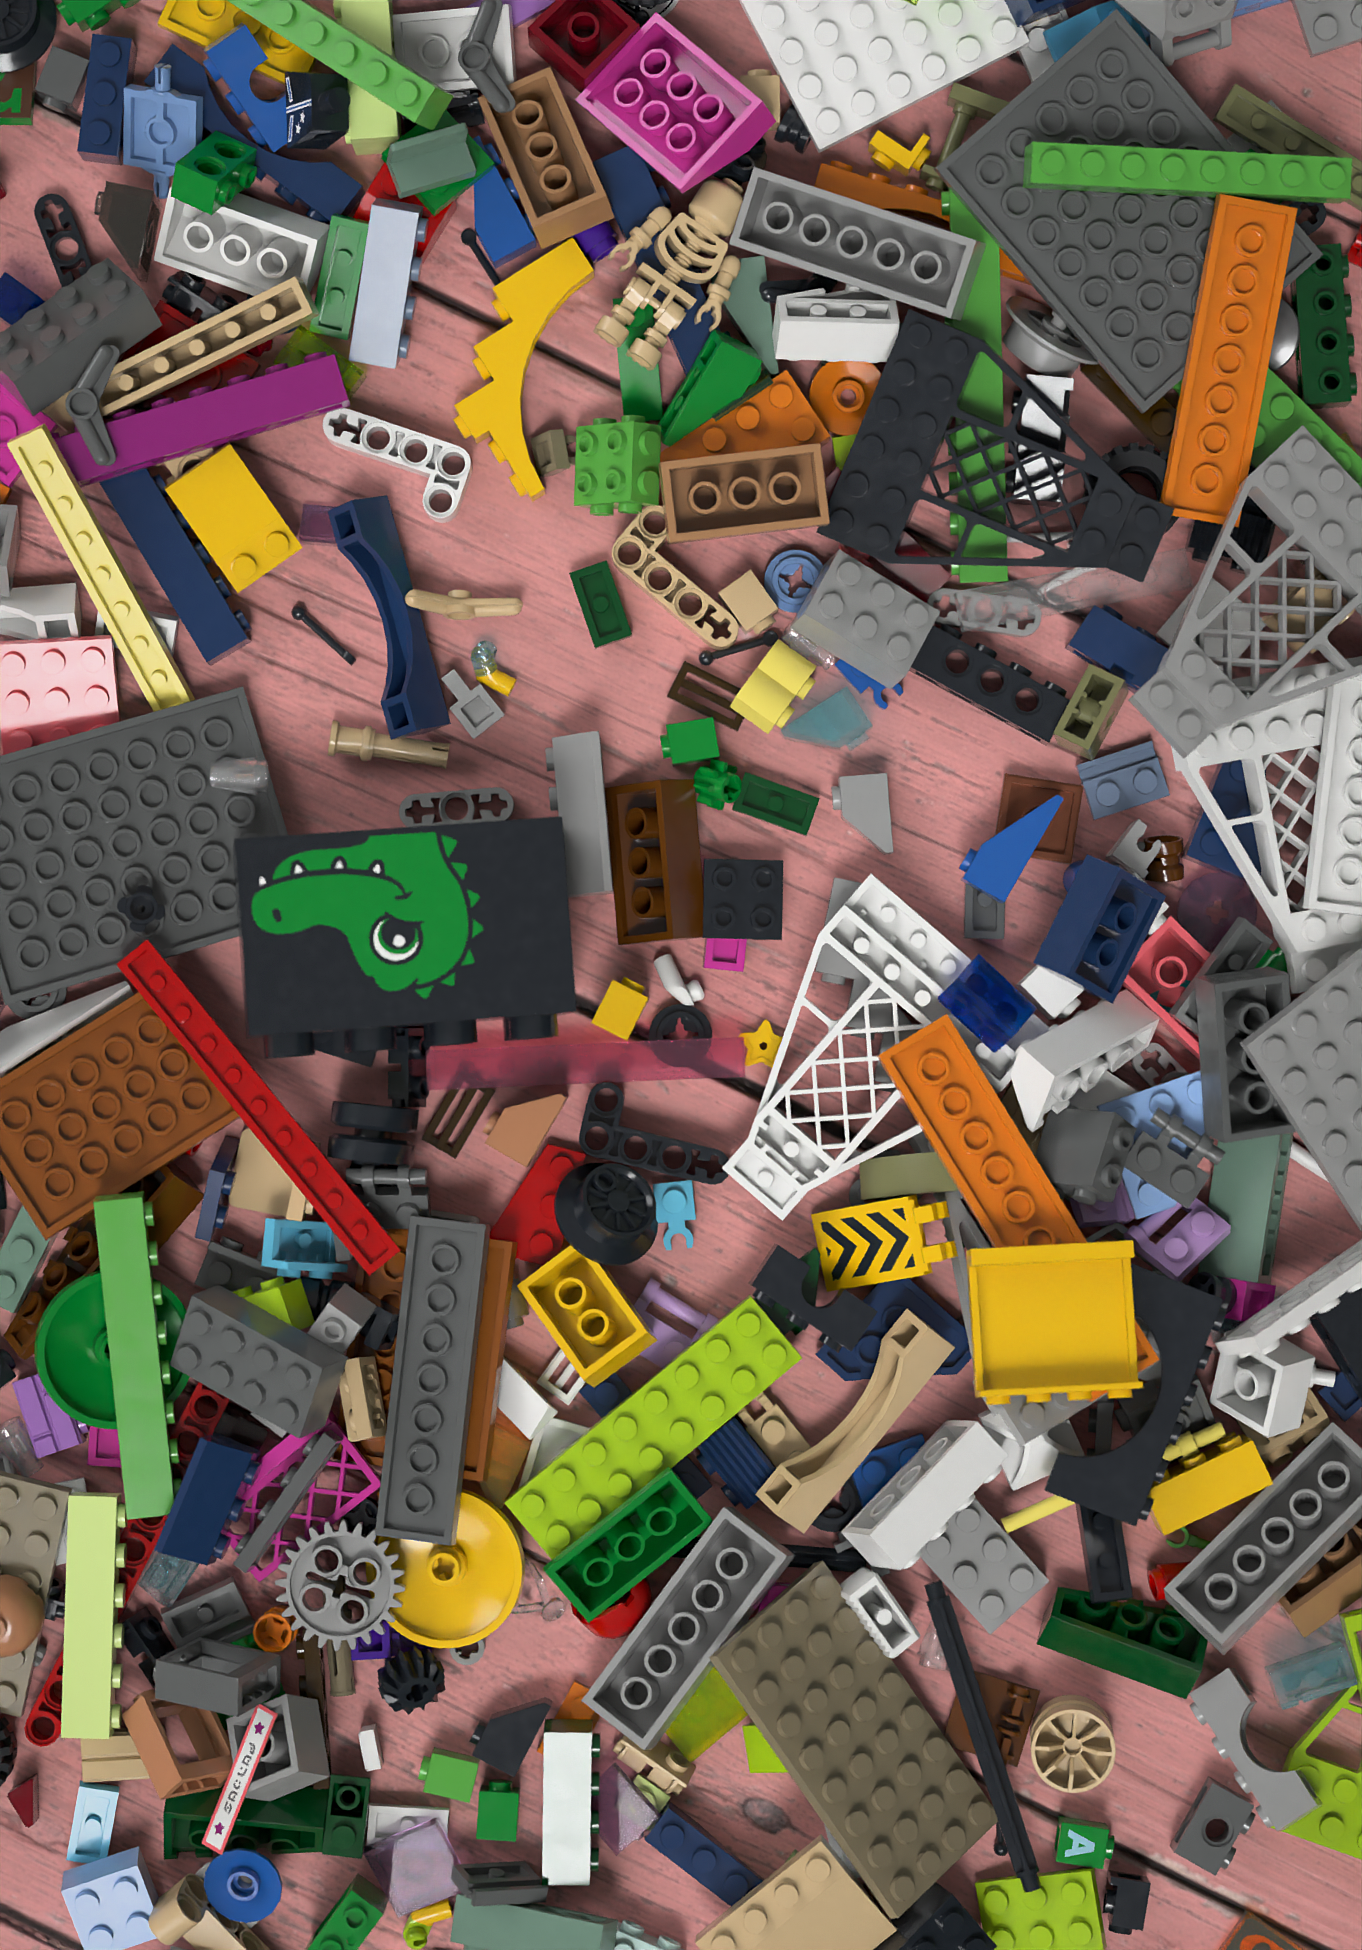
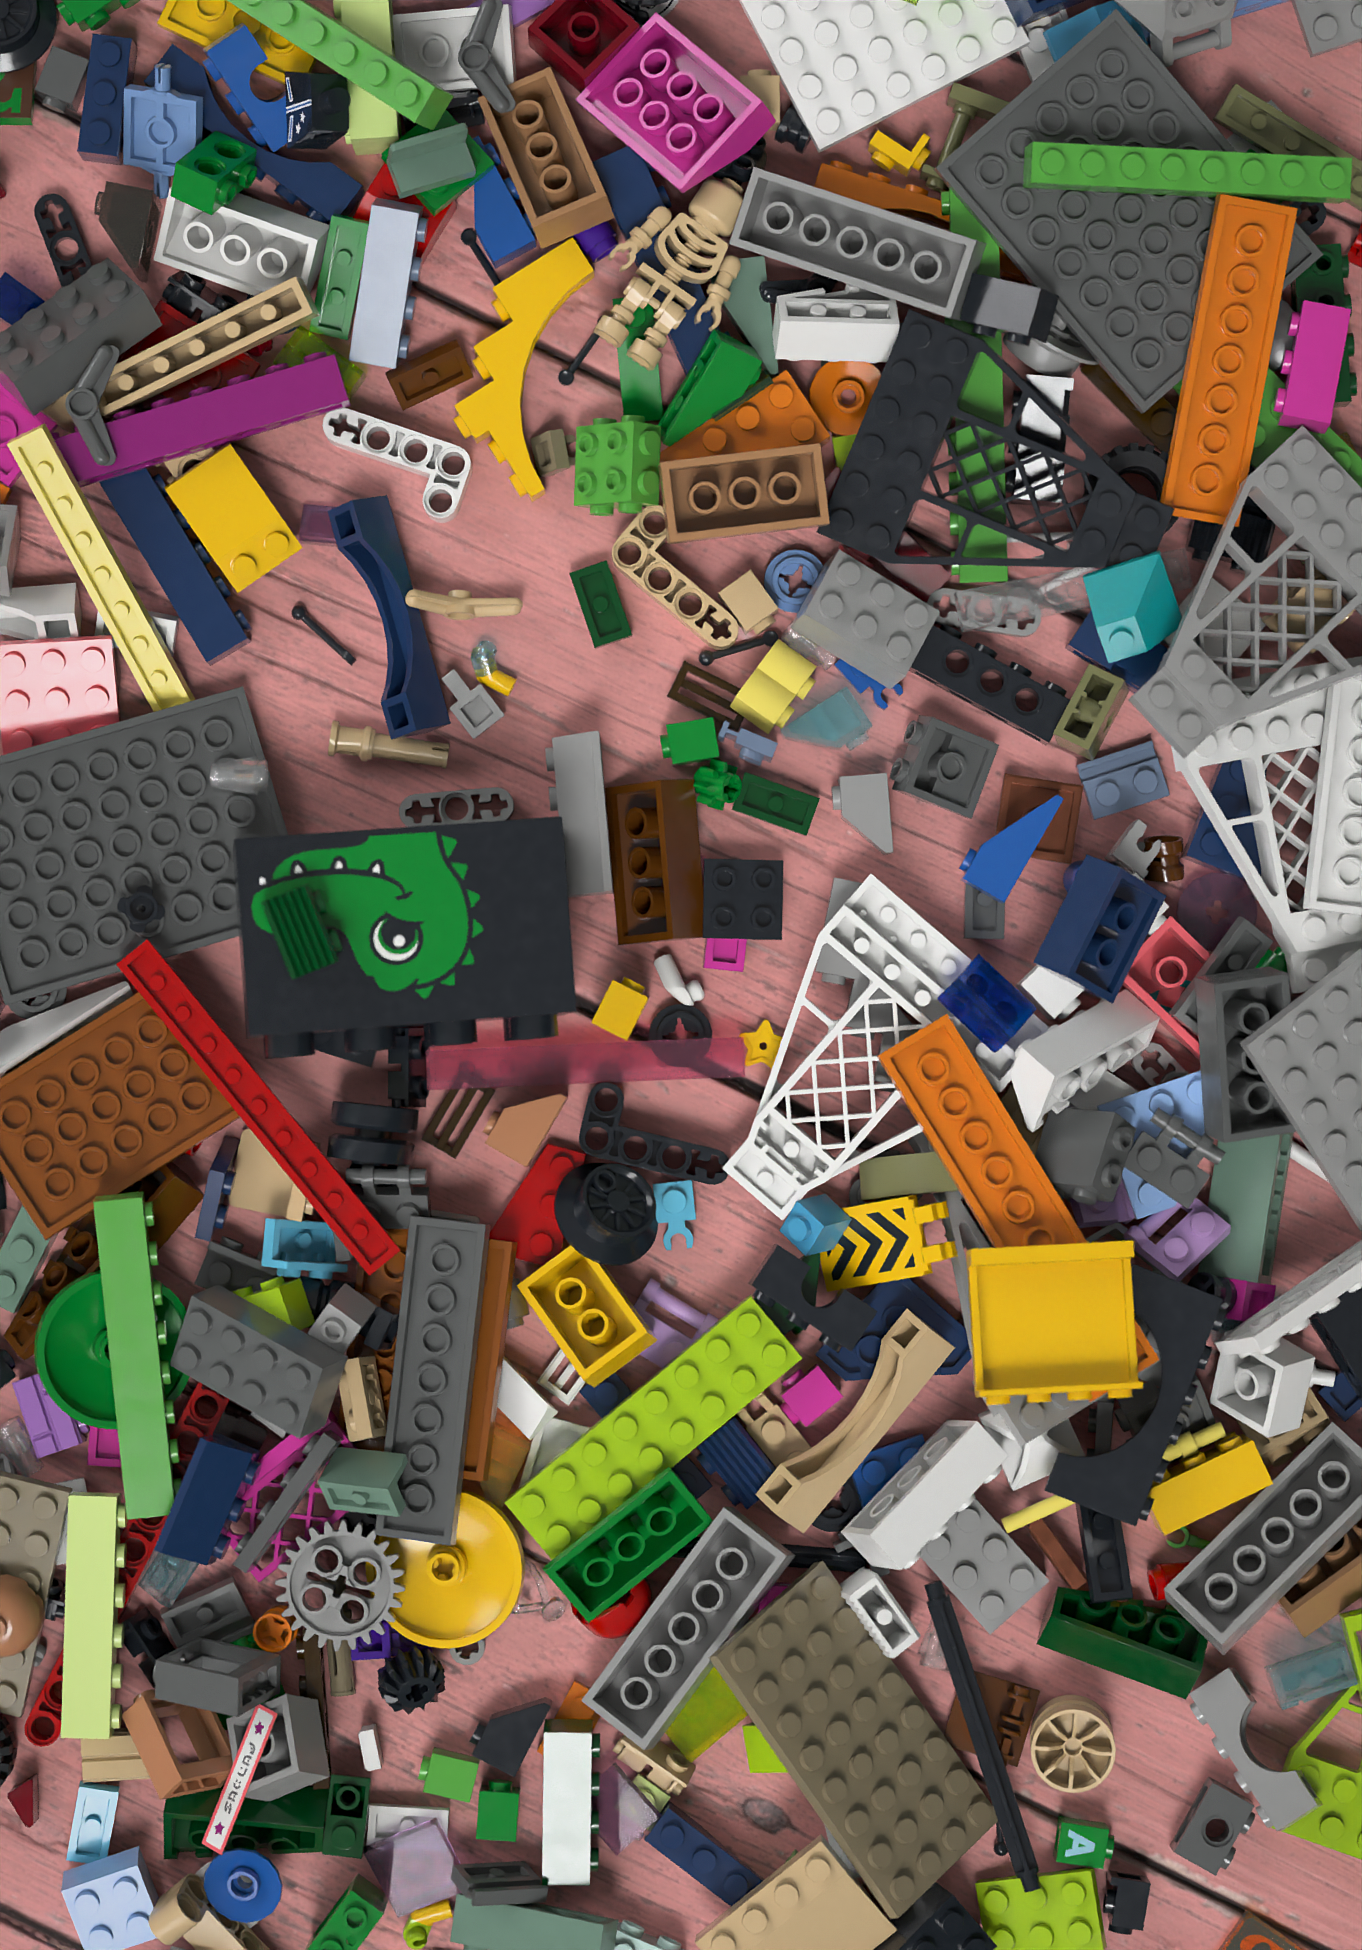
(301, 931): none -> dark green brick
(364, 1481): none -> sand green panel
(429, 374): none -> reddish brown plate
(566, 376): none -> black hinge
(752, 746): none -> sand blue plate
(808, 1395): none -> dark pink brick
(815, 1224): none -> dark azure brick
(943, 765): none -> dark grey plate
(1008, 308): none -> brick
(1056, 1554): none -> copper tile
(1132, 605): none -> teal slope
(1312, 366): none -> dark pink brick

